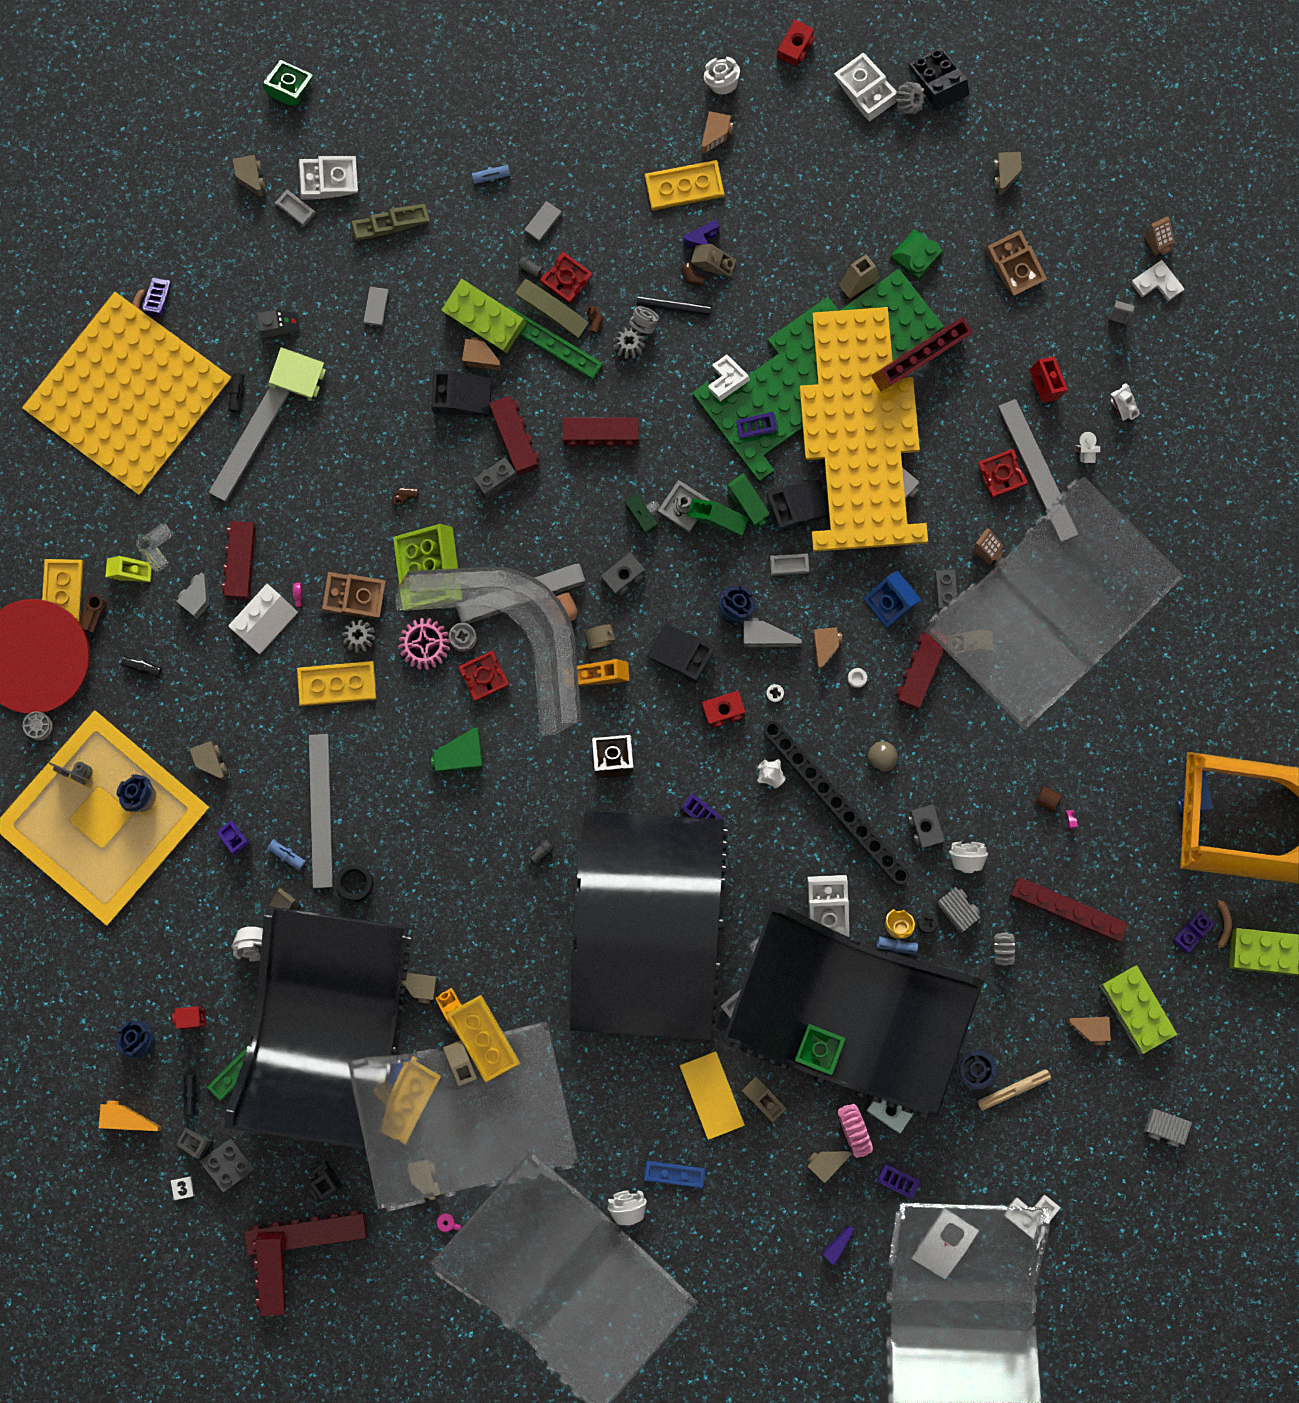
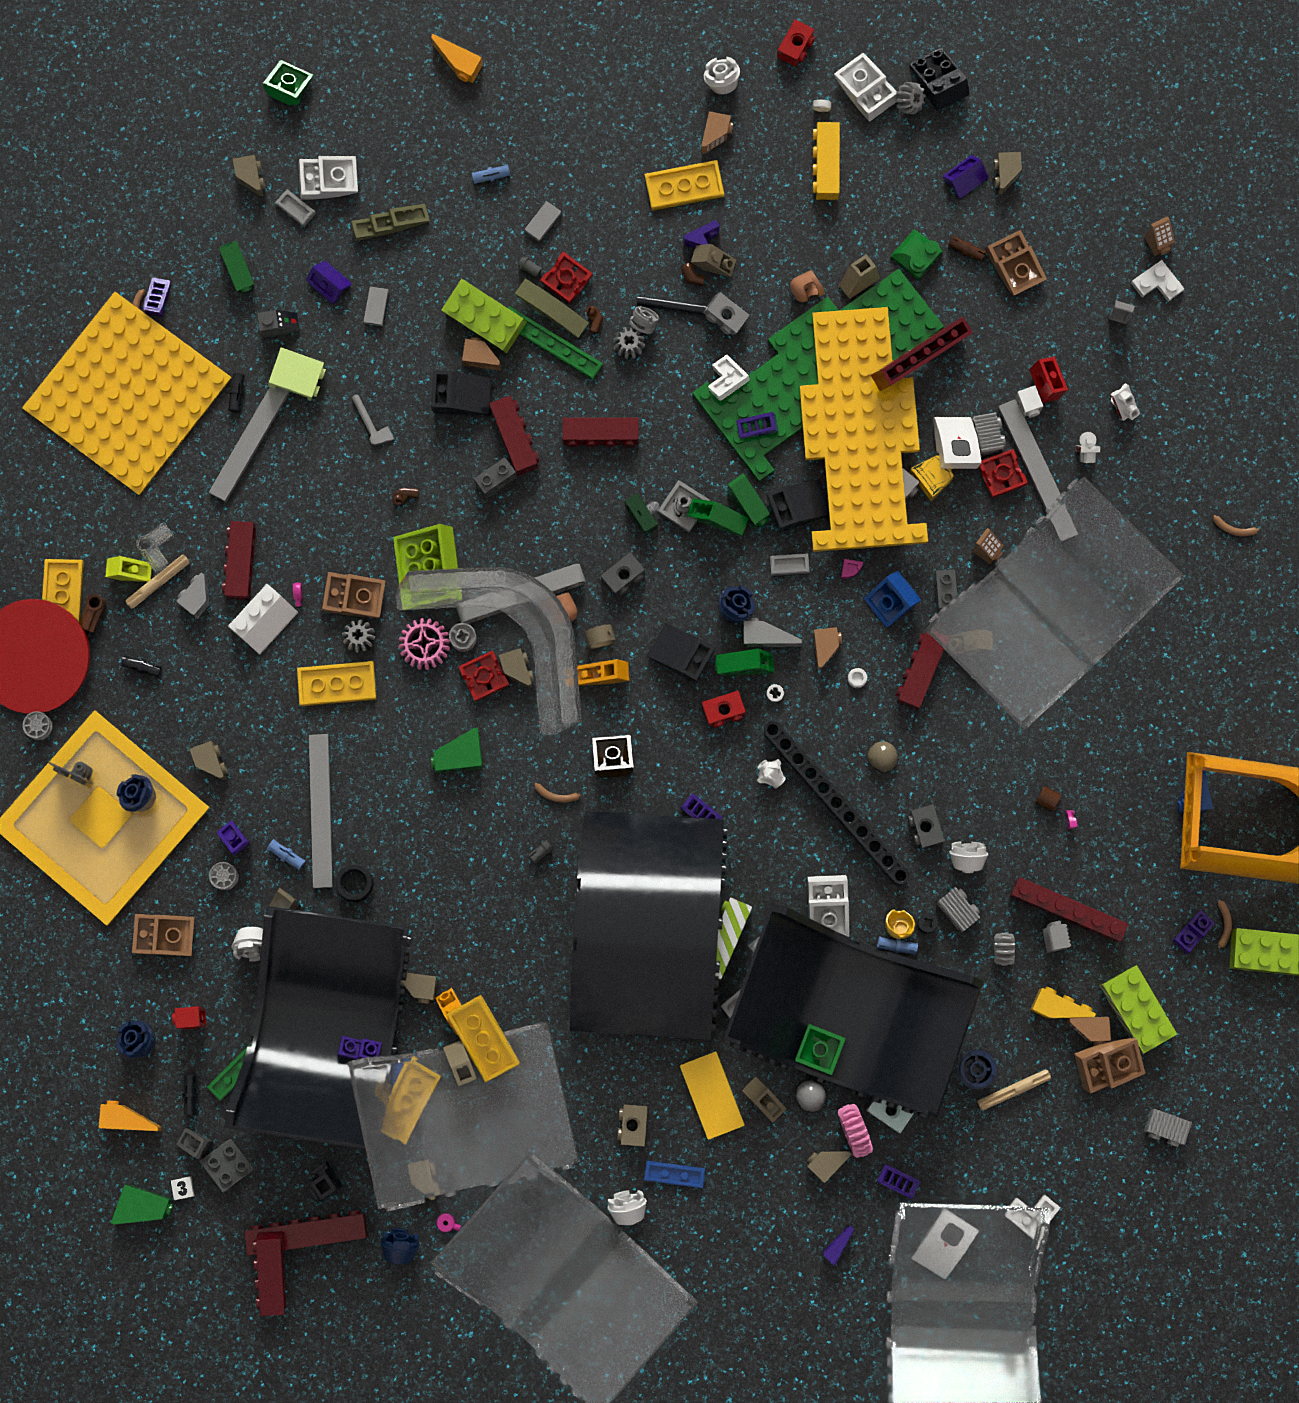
(141, 1205): none -> green slope
(157, 581): none -> tan axle
(163, 935): none -> medium nougat slope
(223, 876): none -> light grey wheel
(237, 266): none -> green slope
(328, 281): none -> dark purple panel
(358, 1049): none -> dark purple slope
(377, 437): none -> light grey piece
(399, 1246): none -> dark blue cone
(461, 61): none -> light orange slope
(515, 667): none -> dark tan slope
(554, 797): none -> medium nougat piece
(638, 1136): none -> dark tan brick
(734, 918): none -> brick
(736, 314): none -> light grey brick
(745, 663): none -> green slope
(806, 281): none -> nougat helmet
(811, 1095): none -> light grey hair
(822, 105): none -> white tile
(827, 160): none -> yellow brick
(850, 568): none -> dark pink tile
(931, 477): none -> yellow torso
(956, 443): none -> white slope
(966, 175): none -> dark purple panel
(967, 248): none -> reddish brown pin
(988, 434): none -> light grey brick
(1029, 401): none -> white brick
(1055, 1007): none -> yellow slope
(1056, 937): none -> light grey brick
(1109, 1064): none -> medium nougat slope
(1232, 530): none -> medium nougat piece

